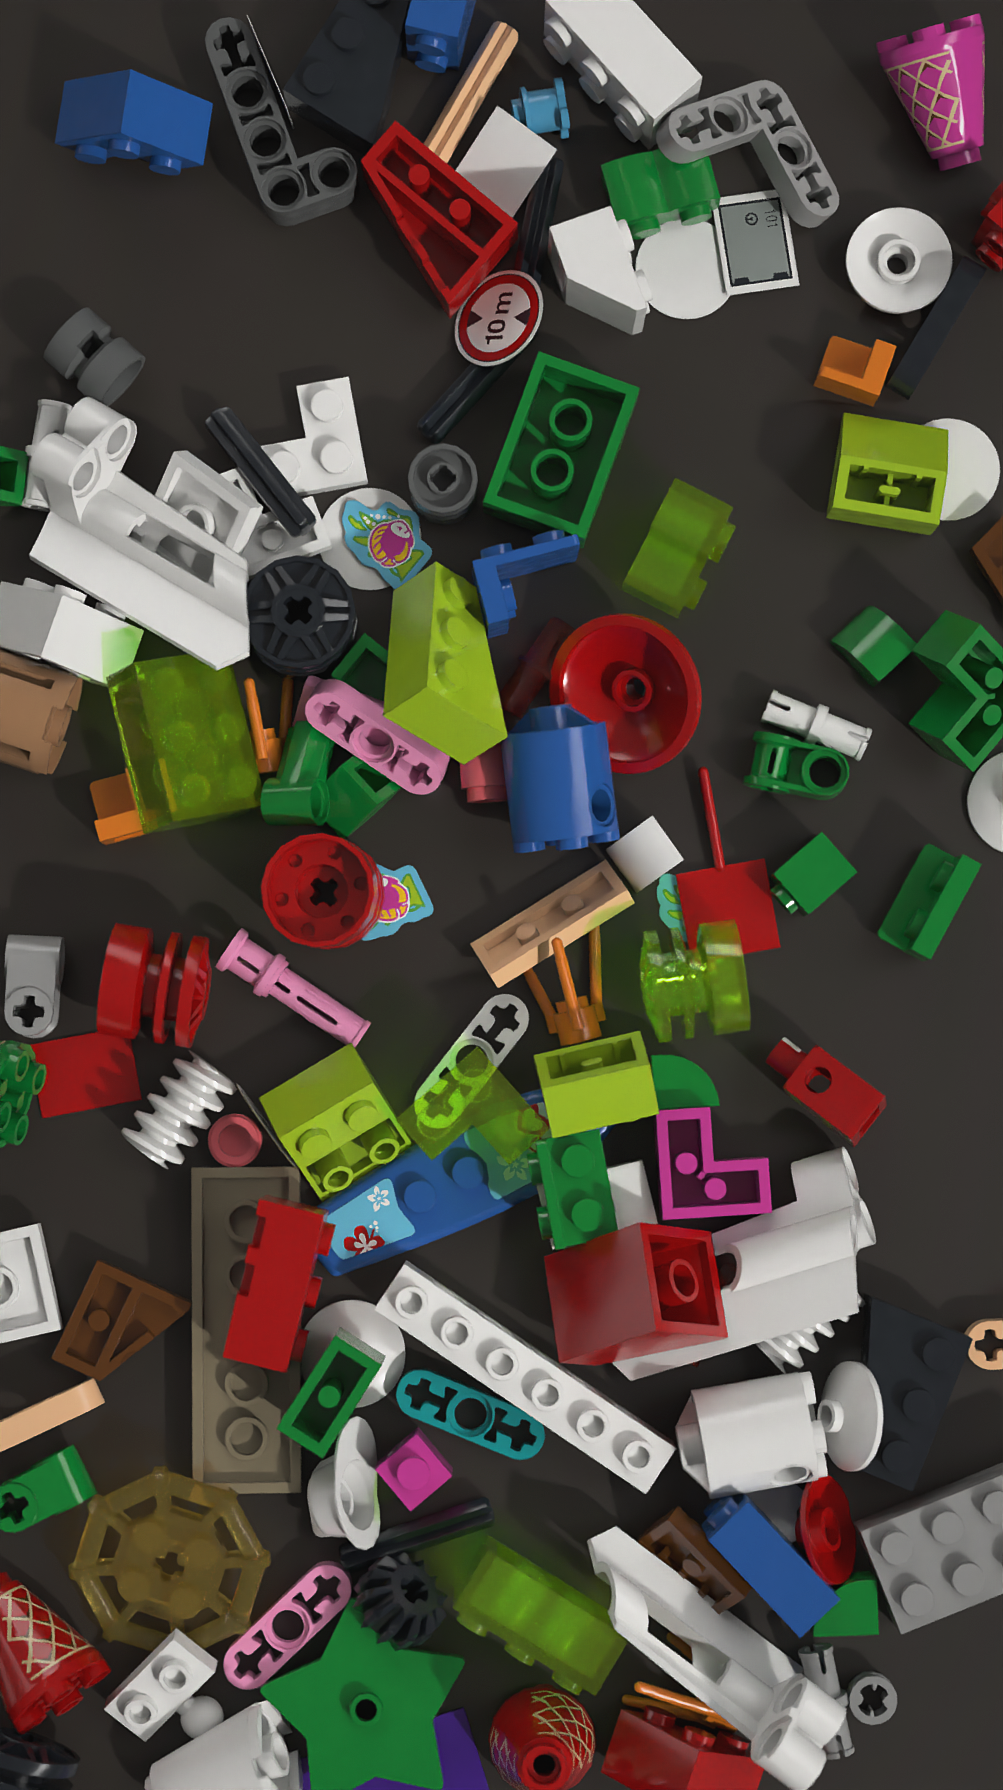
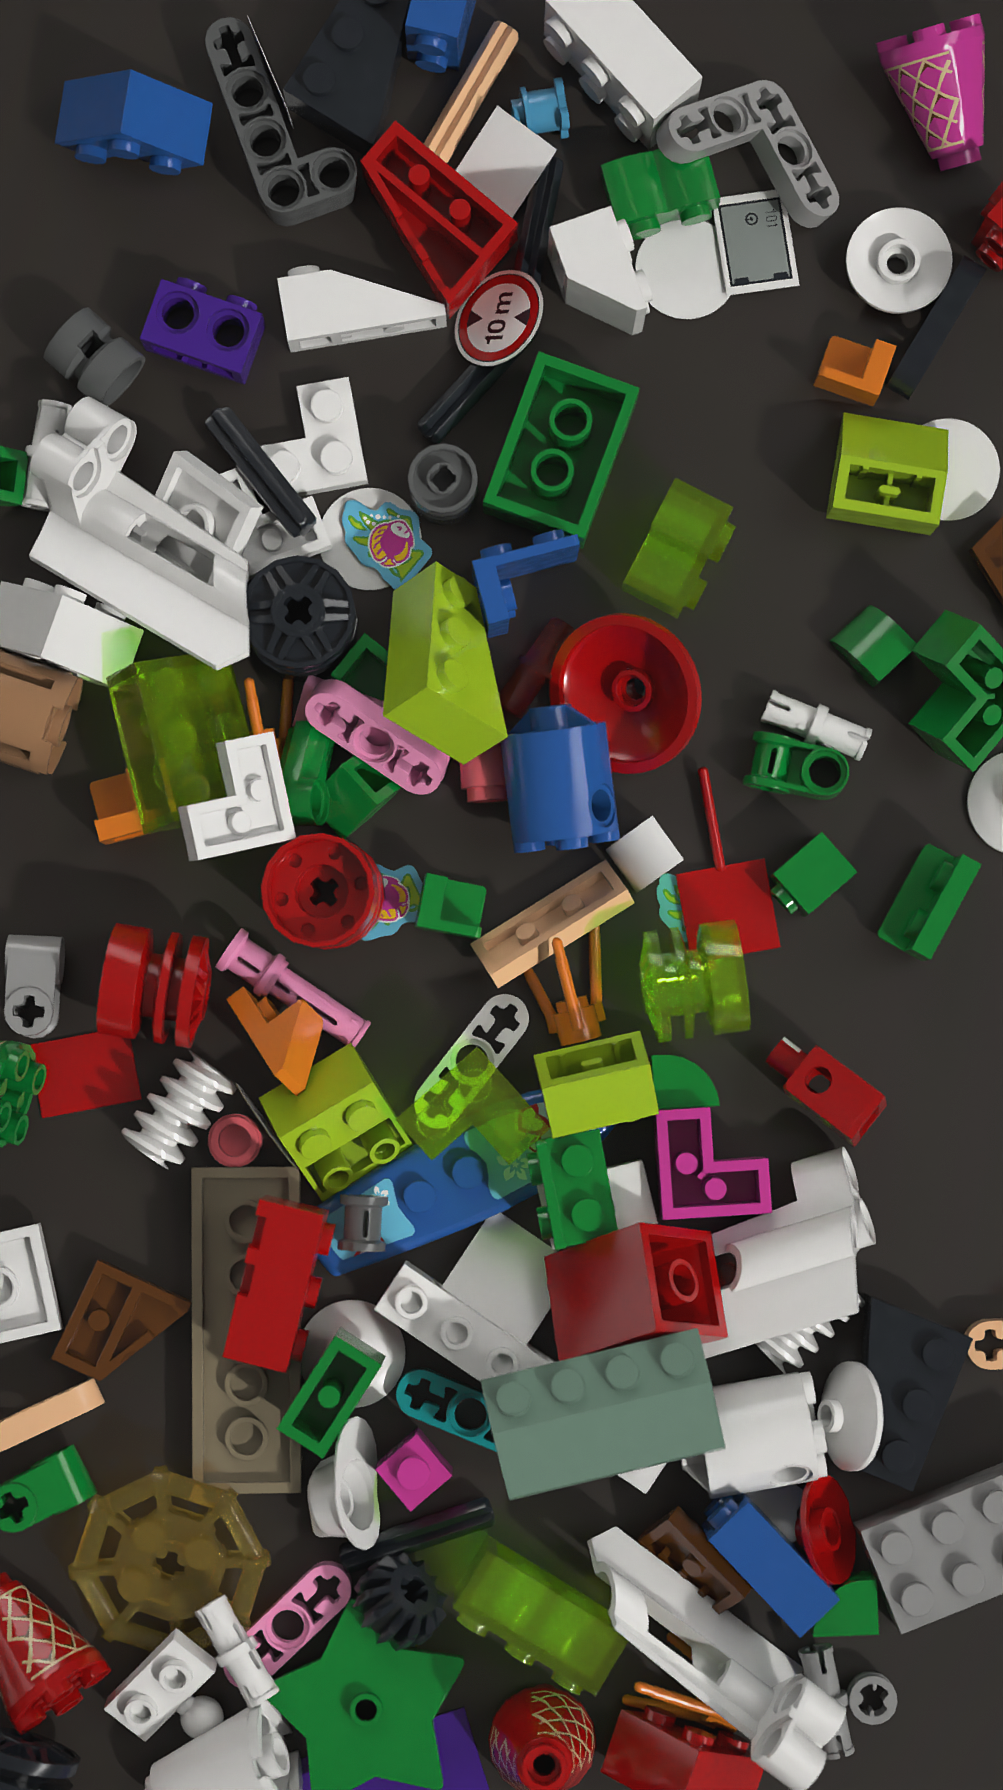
(197, 342): none -> dark purple brick
(237, 1651): none -> white pin
(255, 803): none -> white plate
(283, 1039): none -> orange slope
(342, 309): none -> white slope
(362, 1223): none -> dark grey bush
(450, 906): none -> green panel
(504, 1277): none -> white sticker
(603, 1414): none -> sand green slope

